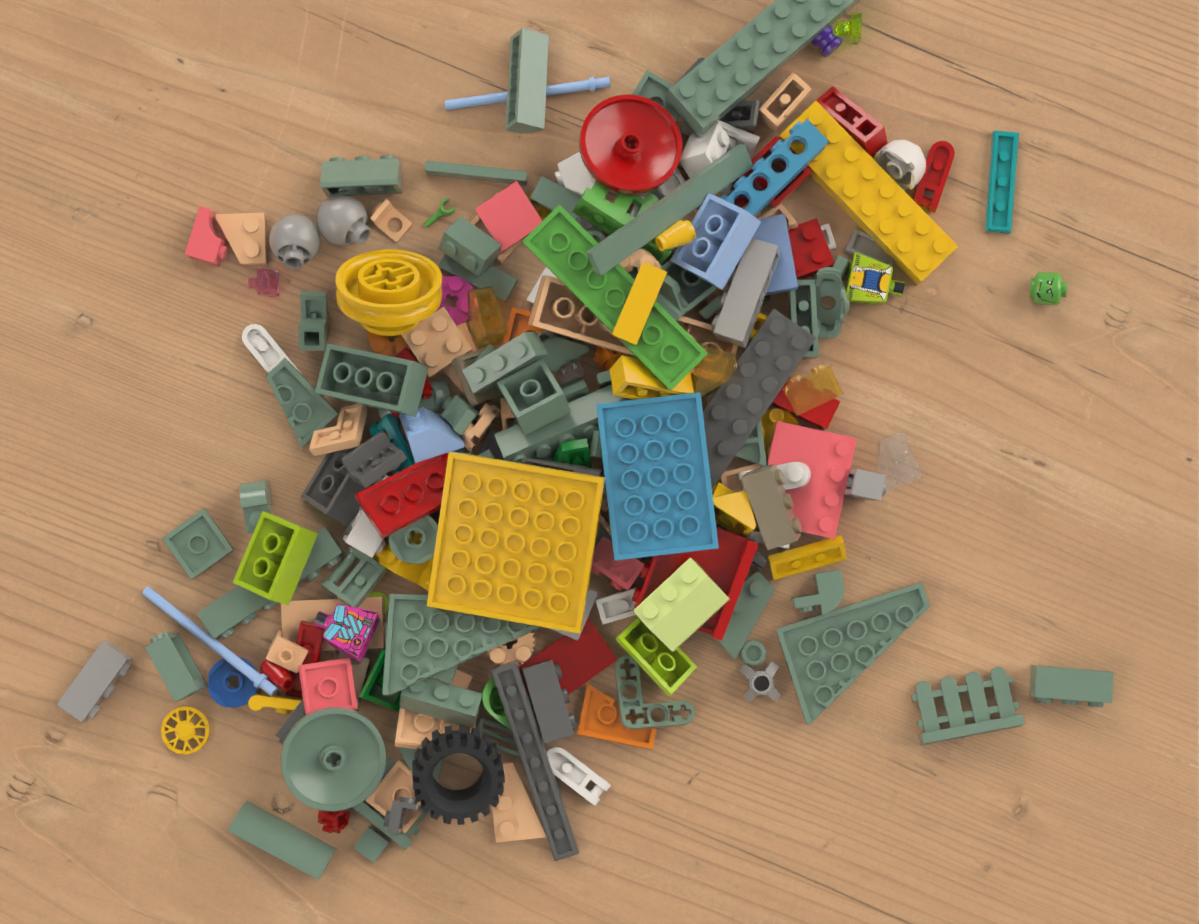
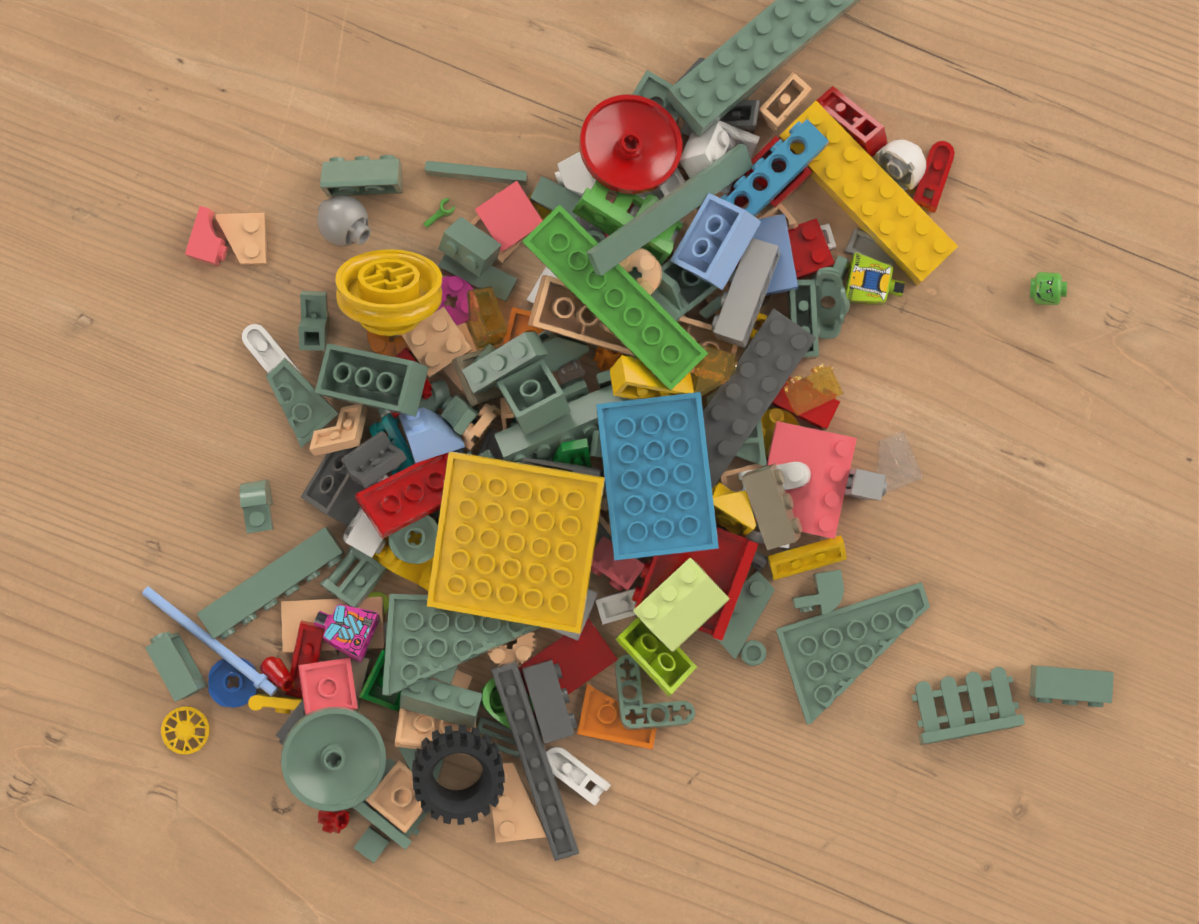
(95, 681): light grey brick -> none
(198, 544): sand green plate -> none
(266, 282): clear pink tile -> none
(275, 558): lime slope -> none
(282, 839): sand green brick -> none
(286, 653): light nougat bracket -> none
(294, 240): light grey brick -> none
(383, 214): light nougat bracket -> none
(395, 818): dark grey bracket -> none
(527, 81): brick -> none
(591, 84): light blue bar -> none
(639, 303): yellow tile -> none
(675, 236): yellow cone -> none
(760, 682): light grey rock -> none
(827, 41): dark purple wheel -> none
(851, 28): clear neon green tile -> none
(1001, 182): teal tile -> none

